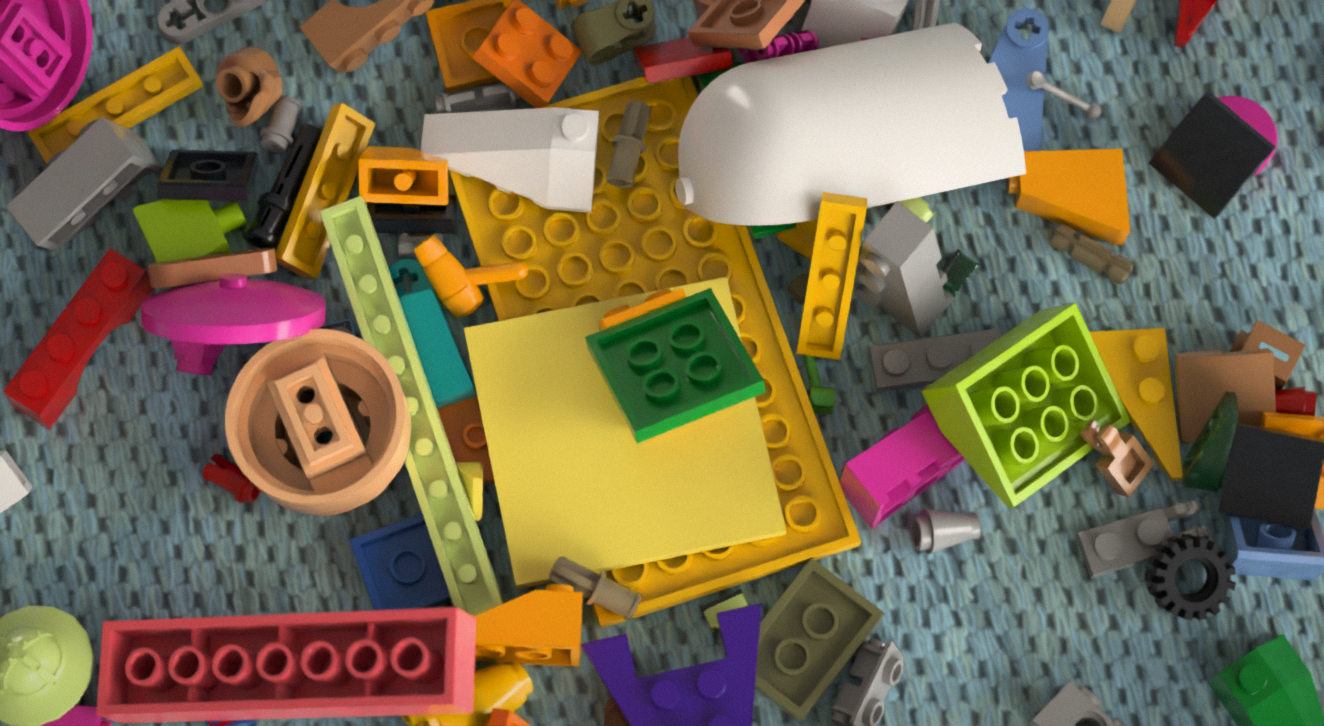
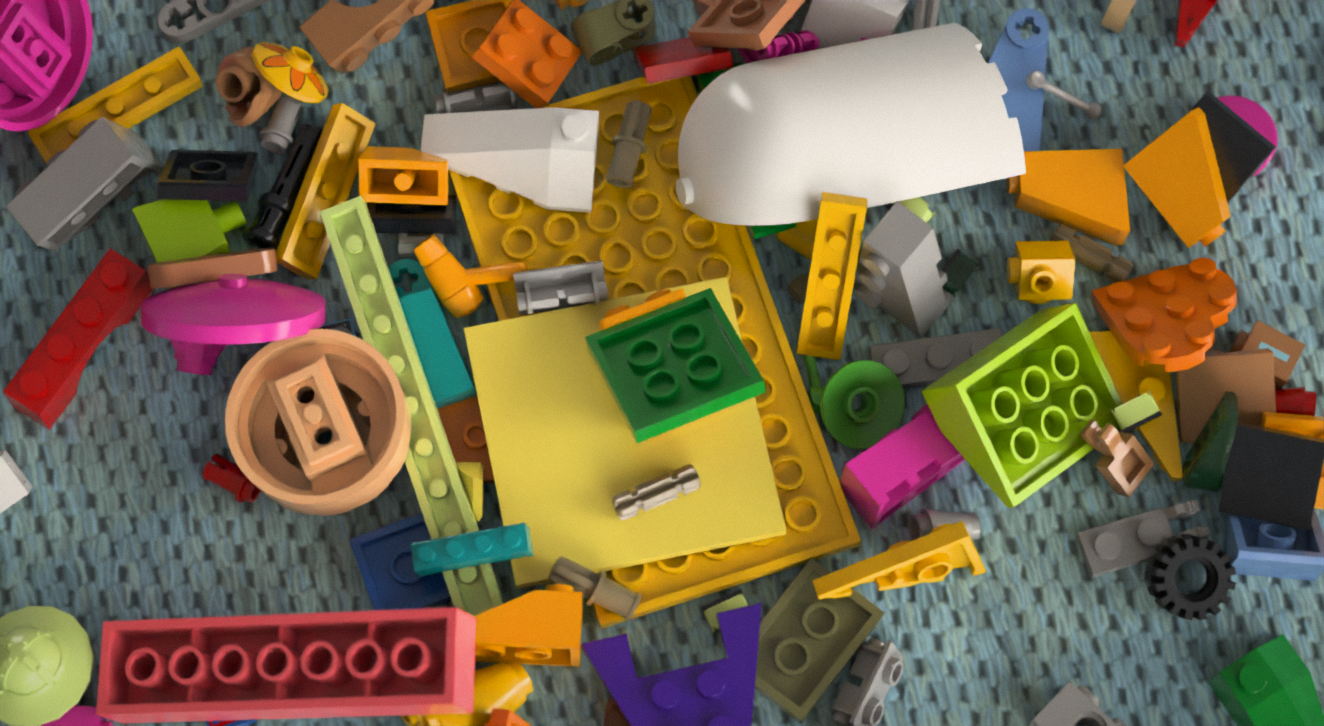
(290, 71): none -> yellow dish
(472, 549): none -> teal piece
(560, 287): none -> light grey hinge
(656, 492): none -> dark tan axle
(880, 406): none -> bright green dish
(908, 563): none -> yellow wing
(1042, 271): none -> yellow brick
(1136, 412): none -> yellowish green piece
(1168, 313): none -> orange plate
(1184, 179): none -> light orange slope

